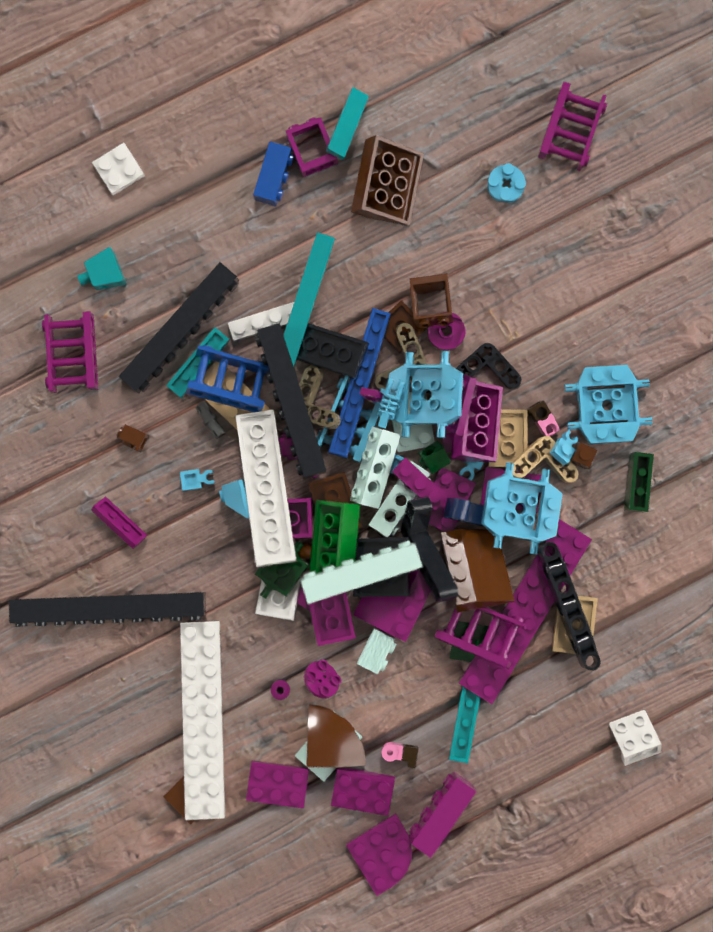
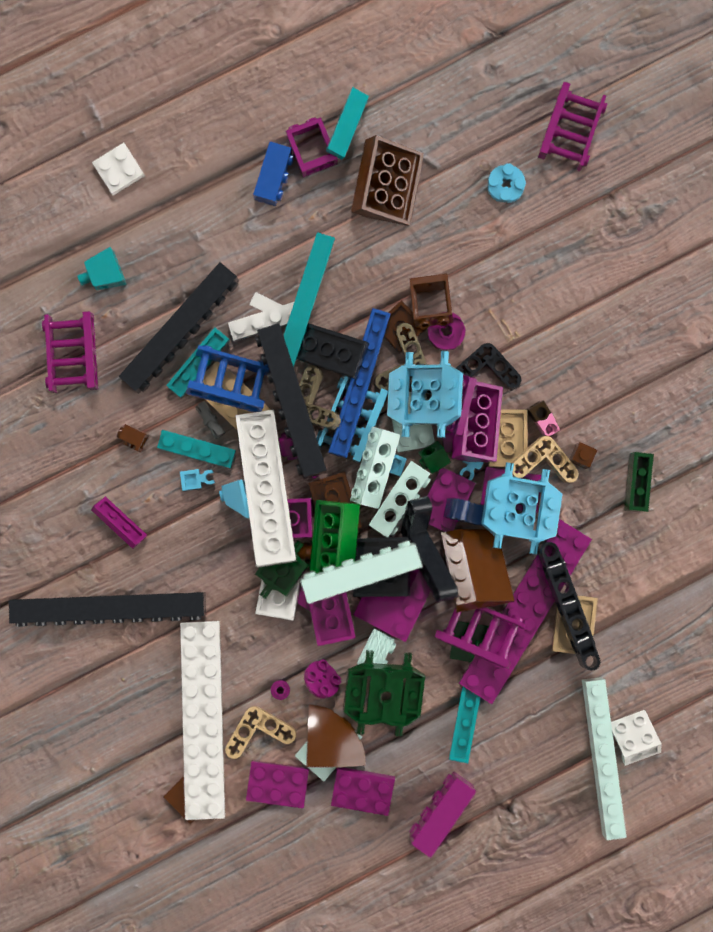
(196, 449): none -> teal plate
(260, 724): none -> tan beam
(263, 303): none -> white sticker
(372, 395): magenta tile -> none
(383, 853): magenta plate -> none
(384, 679): none -> dark green piece
(389, 403): medium azure hinge -> none
(397, 751): leg -> none
(419, 483): magenta plate -> none
(563, 448): medium azure plate -> none
(604, 758): none -> light aqua brick
(623, 402): medium azure piece -> none

